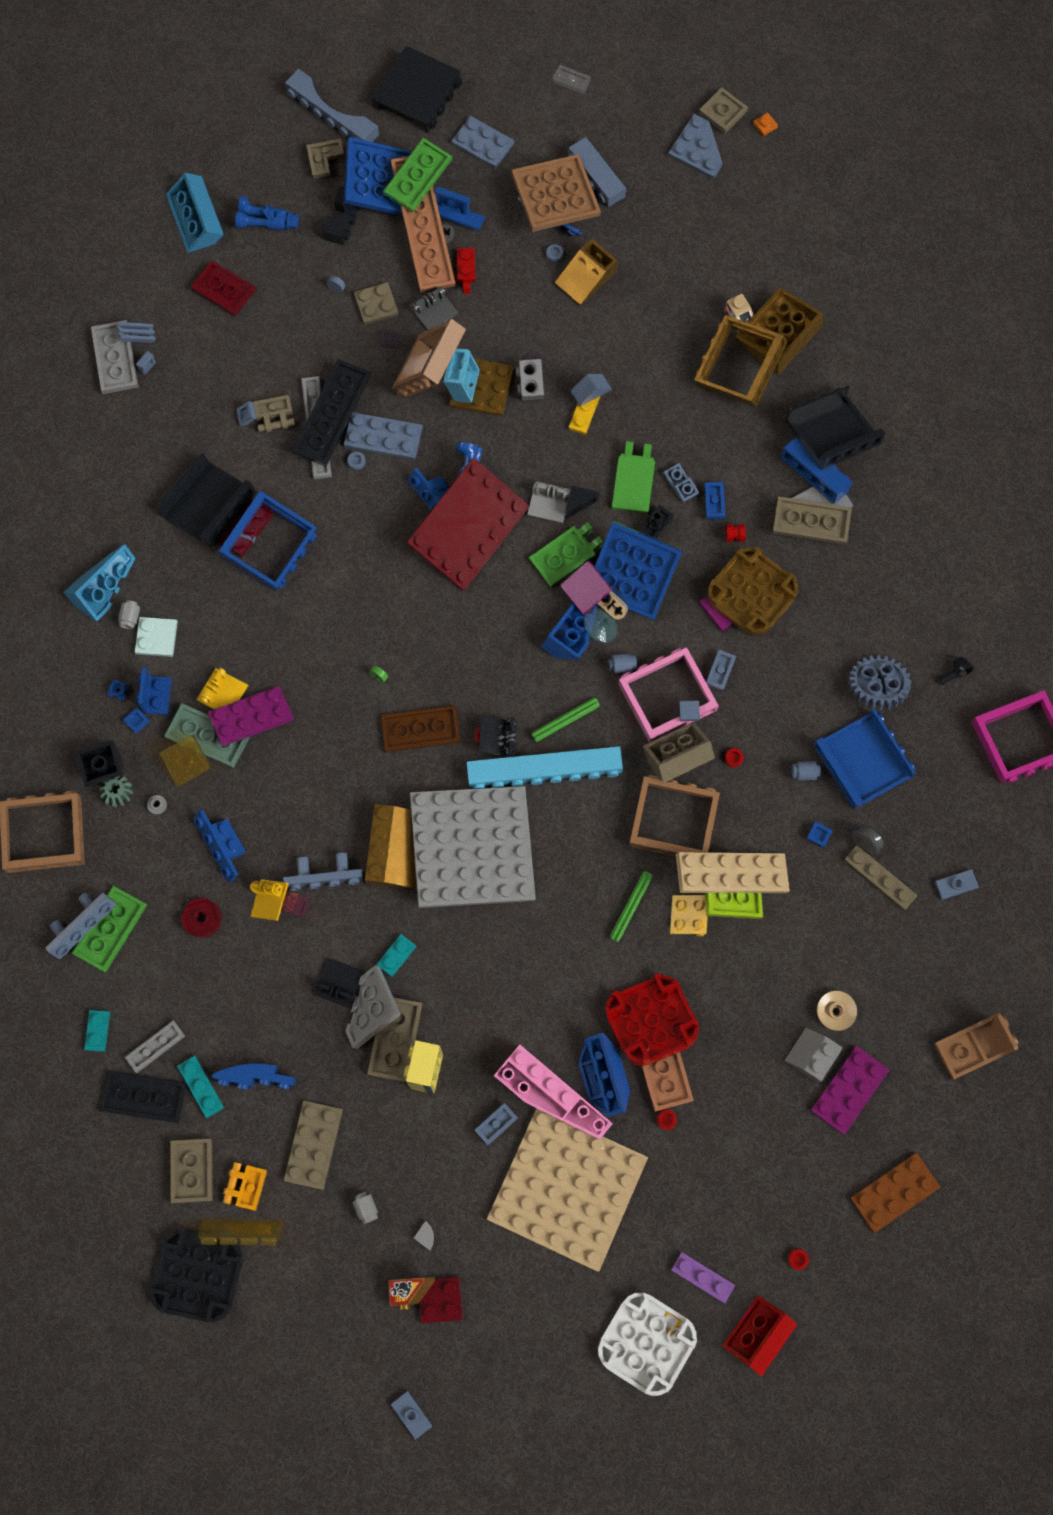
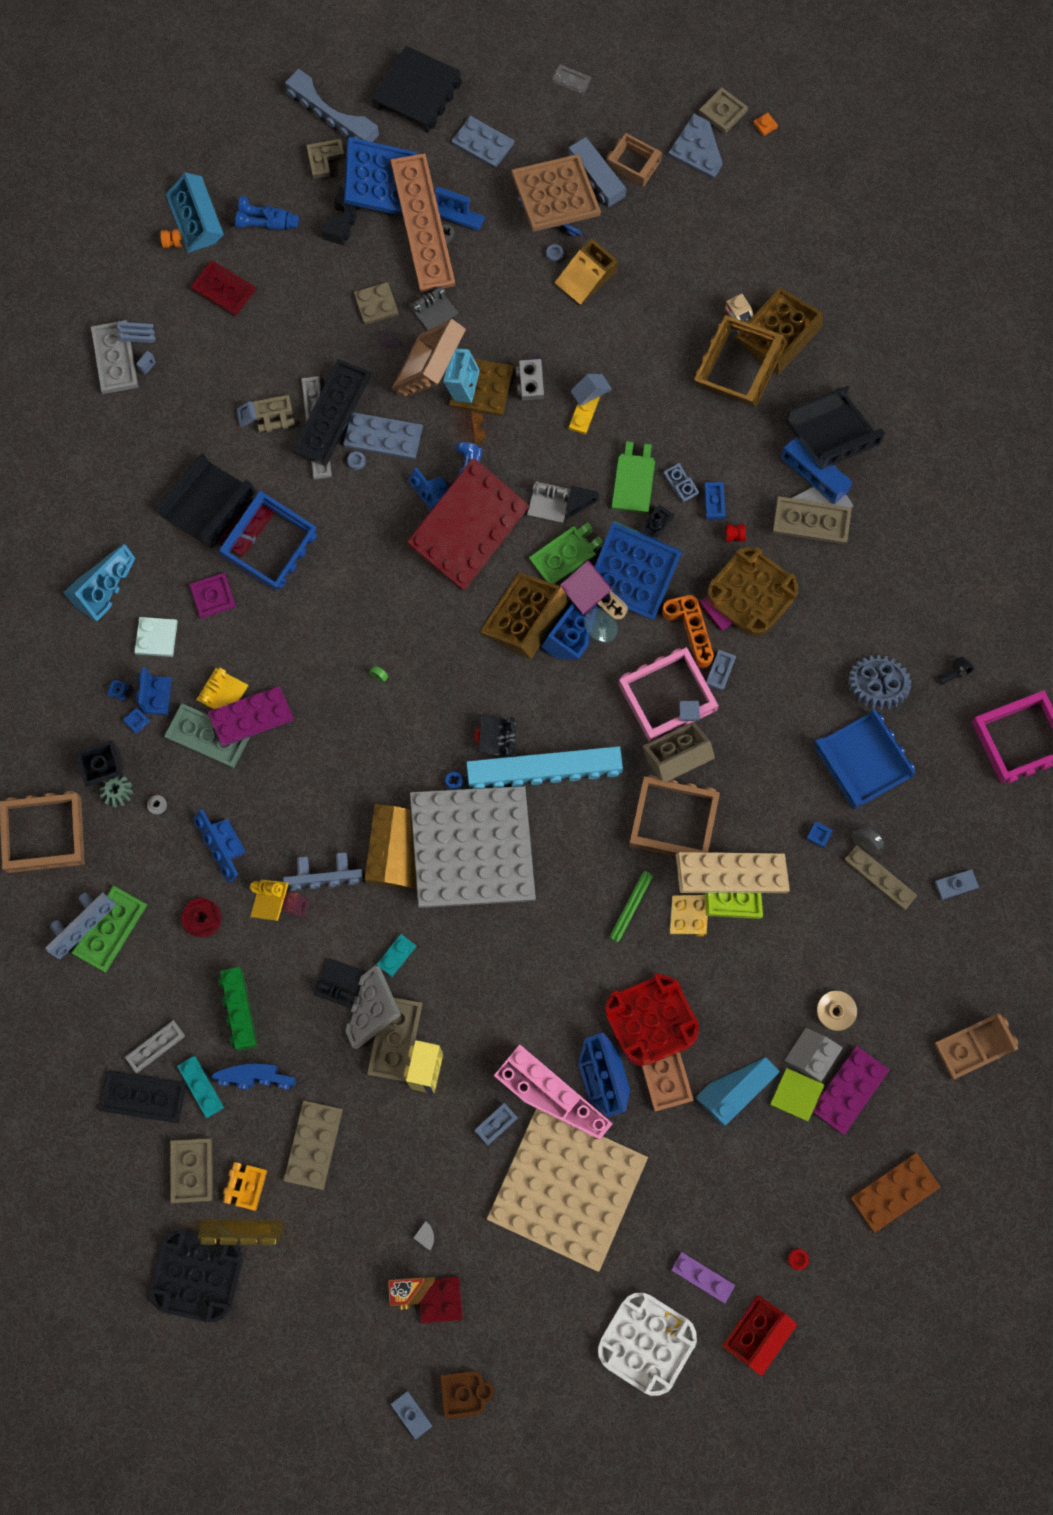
(97, 1031): teal plate -> none
(128, 615): light grey brick -> none
(170, 238): none -> orange wheel
(185, 760): clear yellow plate -> none
(212, 595): none -> magenta tile
(239, 1009): none -> green brick
(336, 284): sand blue tile -> none
(365, 1208): light grey brick -> none
(417, 175): bright green tile -> none
(420, 728): reddish brown tile -> none
(453, 786): none -> blue bush
(464, 1394): none -> reddish brown plate
(466, 267): red plate -> none
(477, 419): none -> clear orange plate
(526, 615): none -> pearl gold slope
(565, 719): bright green axle -> none
(622, 663): sand blue brick -> none
(640, 148): none -> medium nougat window
(666, 1119): red plate -> none
(692, 631): none -> orange beam
(733, 757): red tile -> none
(733, 1092): none -> dark azure wedge
(797, 1095): none -> lime tile
(805, 770): sand blue brick -> none

